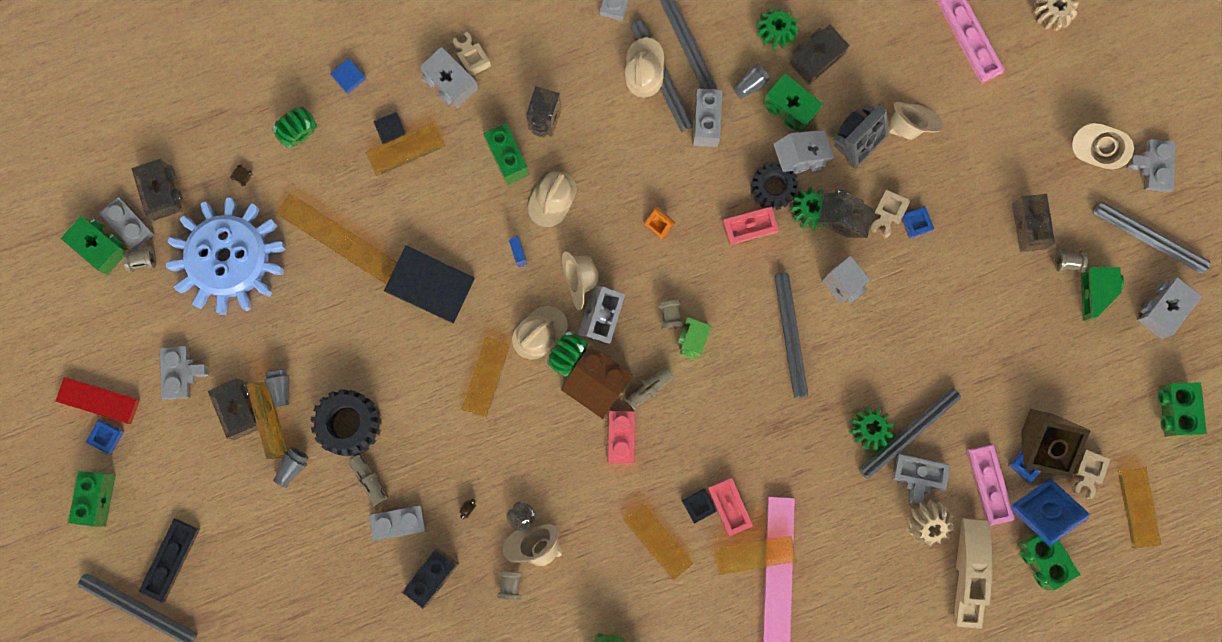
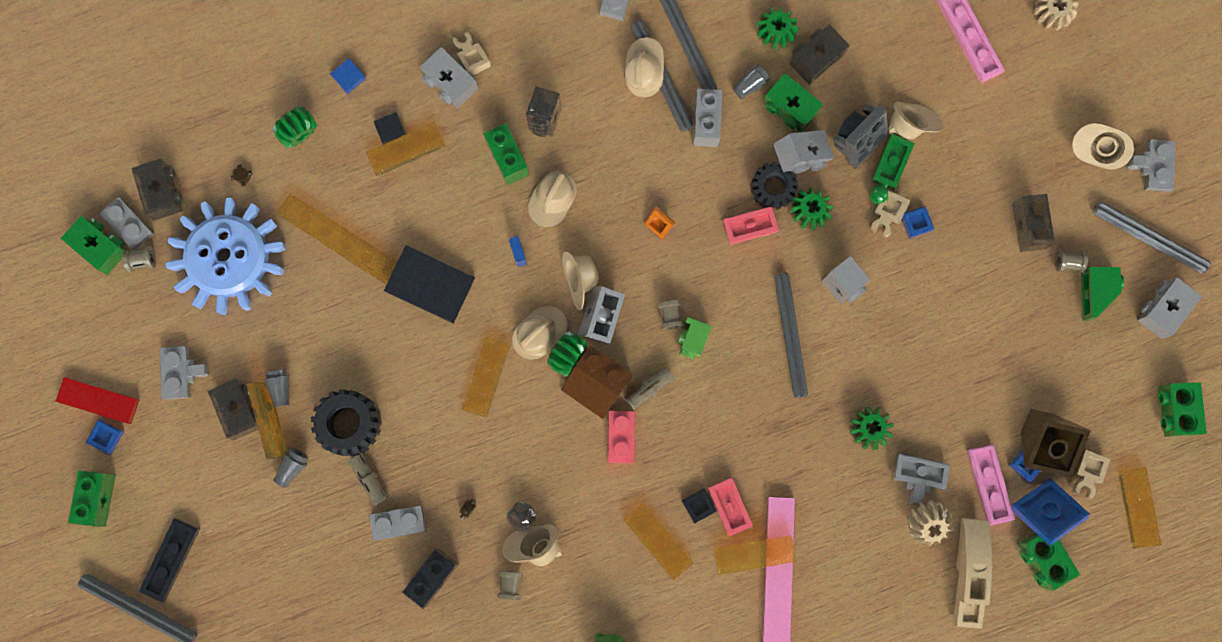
(845, 214): clear smoke brick -> none
(890, 168): none -> green plate
(910, 433): dark grey axle -> none

